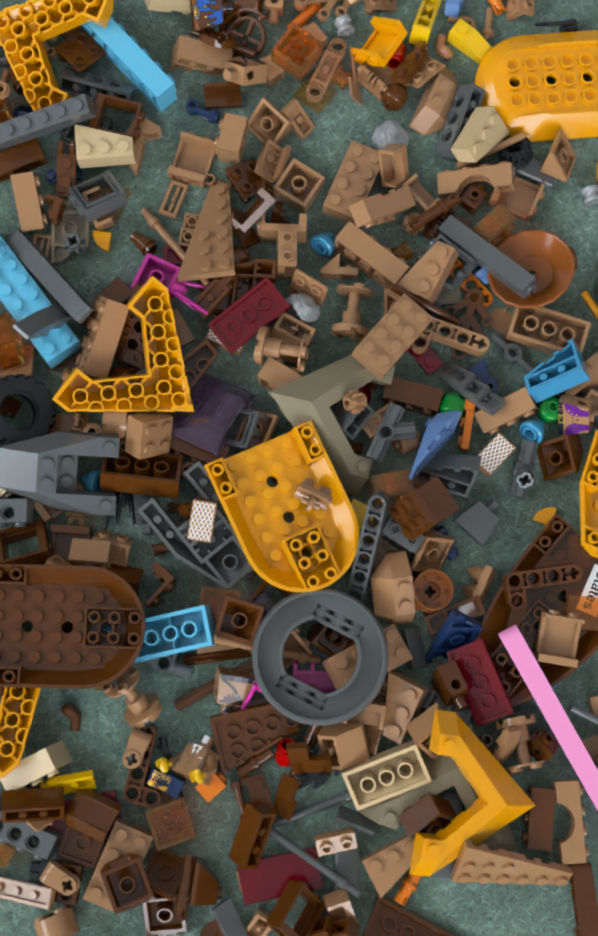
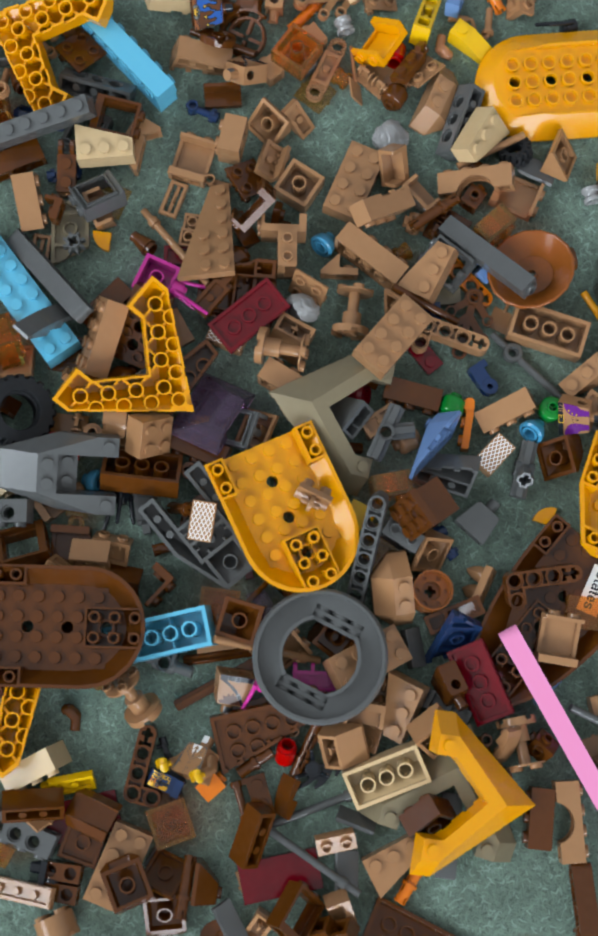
(56, 877): medium nougat piece -> none
(138, 745): medium nougat piece -> none
(303, 762): reddish brown tile -> none
(354, 401): medium nougat gear -> none
(470, 388): dark grey slope -> none
(505, 867): medium nougat wing -> none
(557, 374): dark azure wedge -> none

